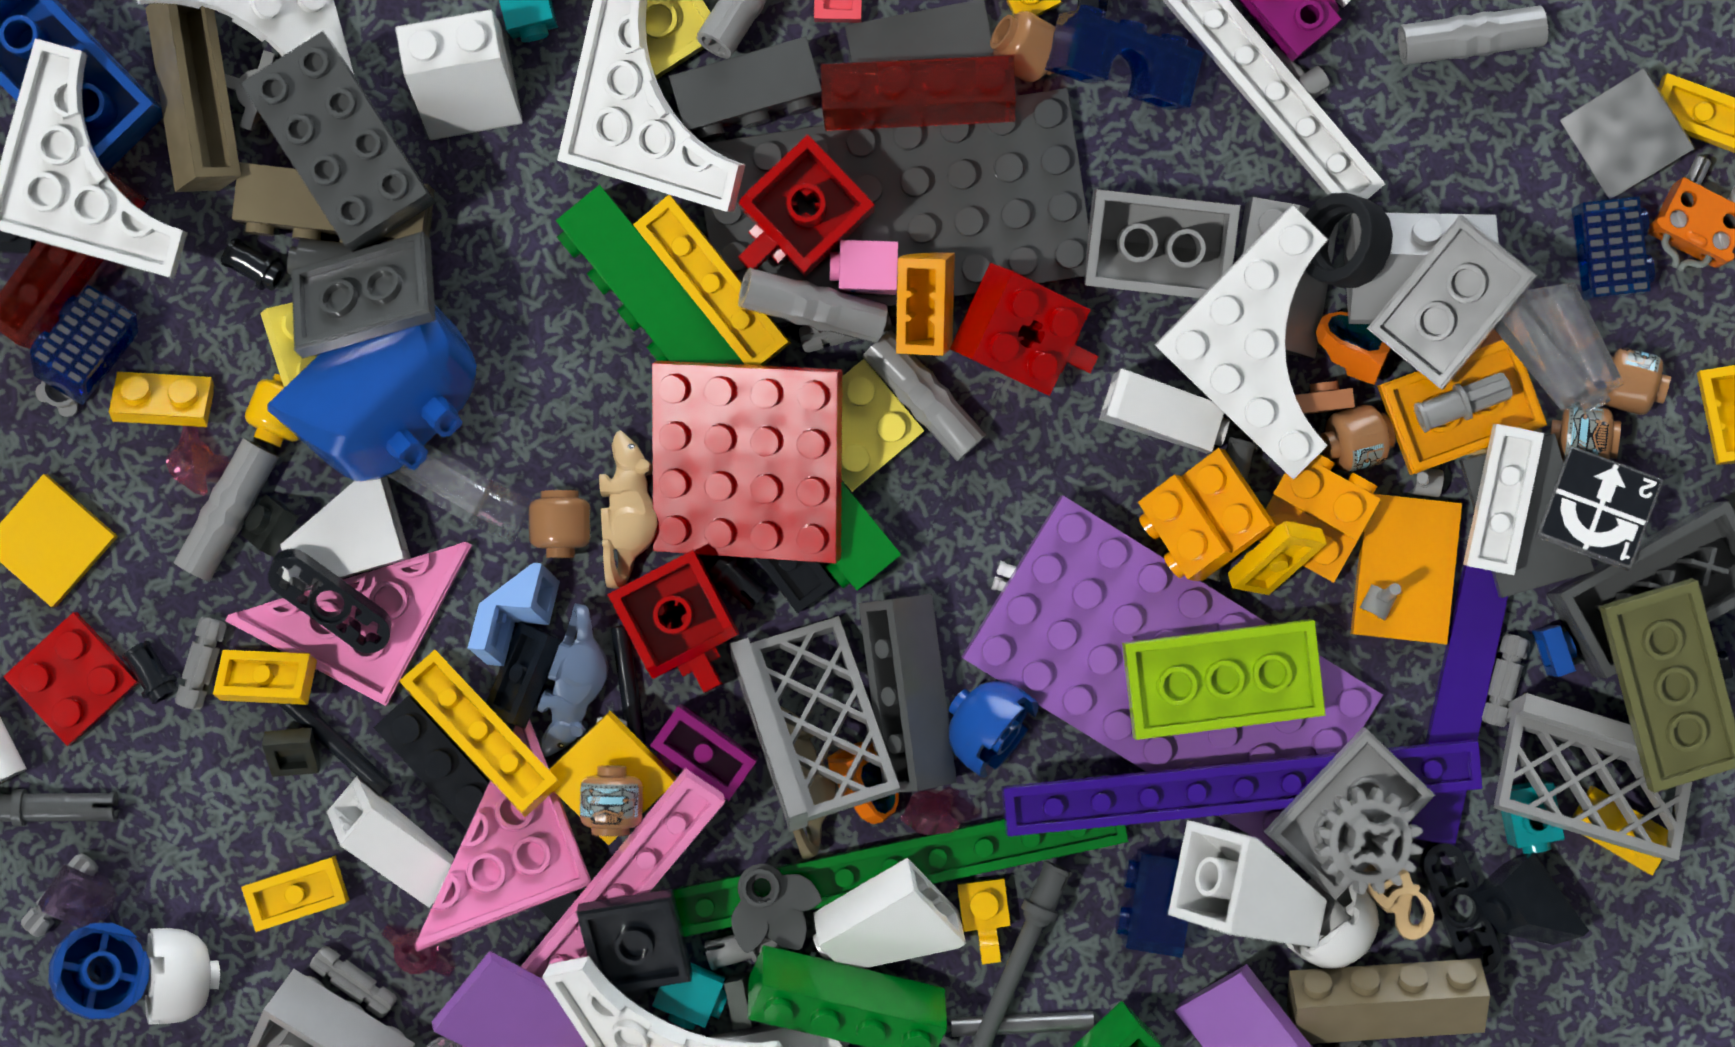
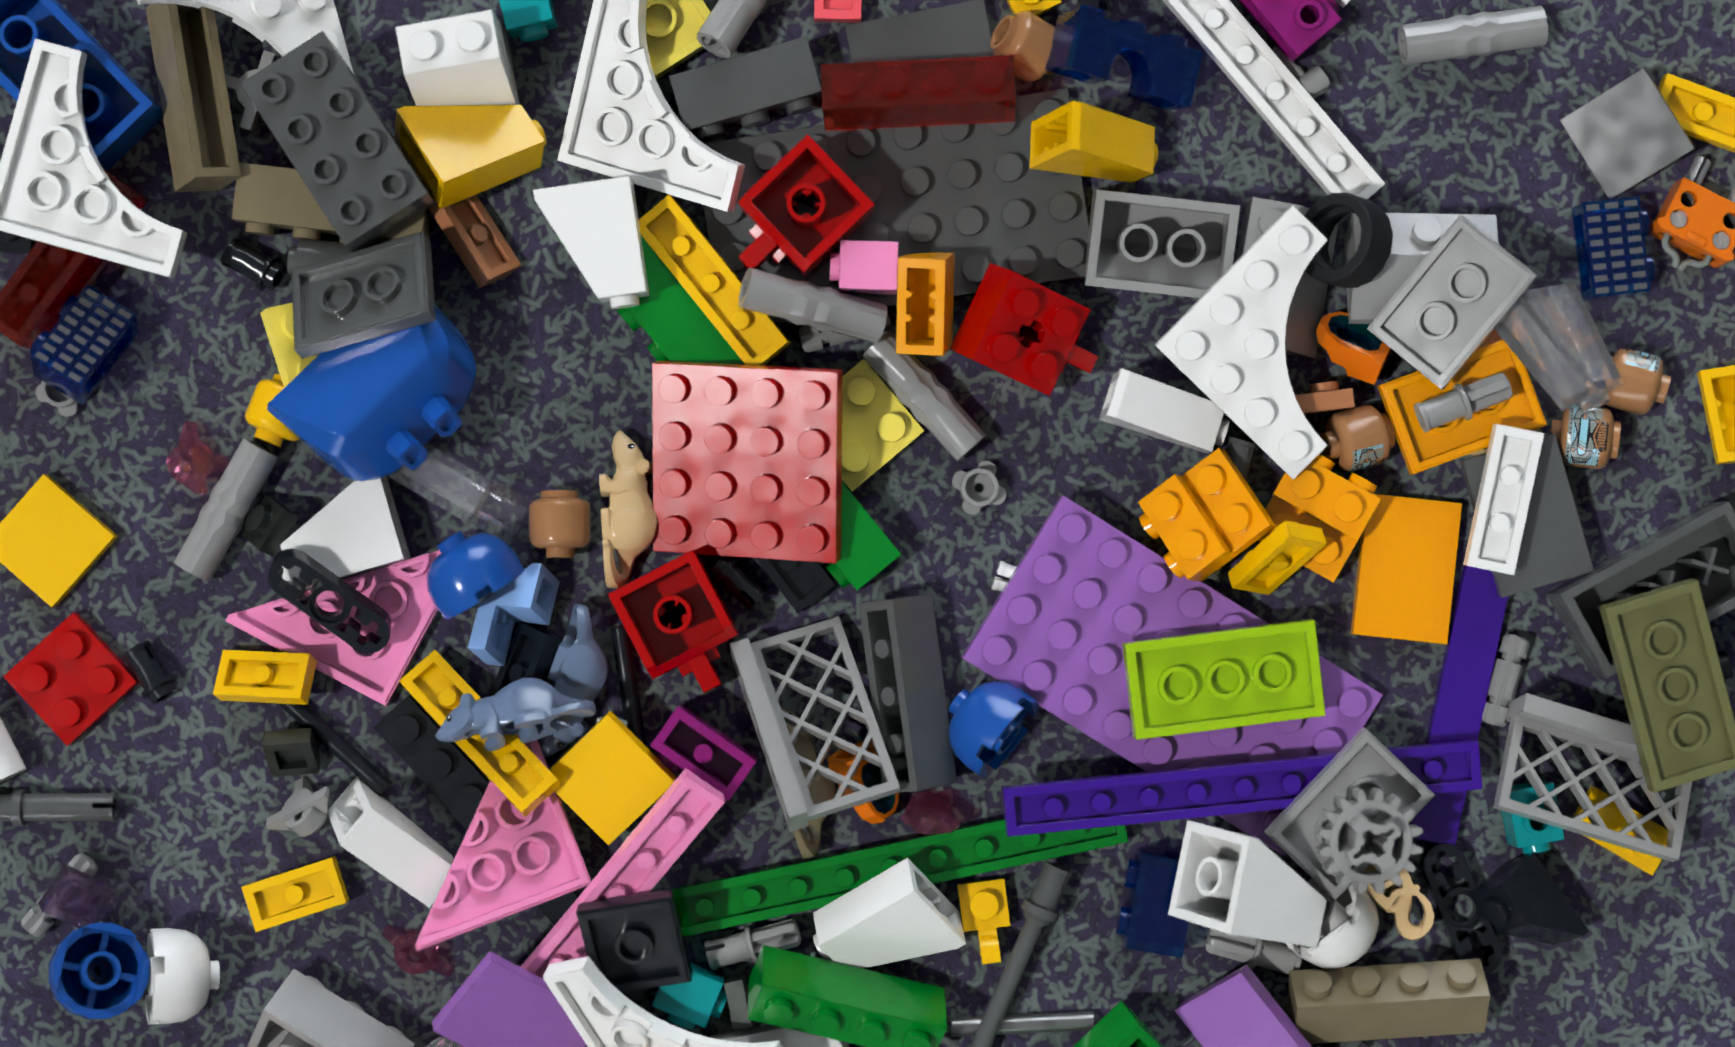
(161, 399): yellow plate -> none
(200, 663): light grey axle -> none
(303, 810): none -> light grey piece
(353, 981): light grey axle -> none
(468, 147): none -> yellow slope
(469, 571): none -> blue cylinder
(476, 240): none -> nougat plate
(520, 708): none -> sand blue animal
(601, 235): none -> white slope
(611, 801): head -> none
(775, 915): dark grey plate -> none
(966, 482): none -> light grey plate
(1092, 144): none -> yellow slope
(1253, 951): none -> light grey axle
(1380, 600): light grey hand -> none
(1429, 482): light grey hand -> none
(1555, 649): blue plate -> none
(1599, 508): tile -> none

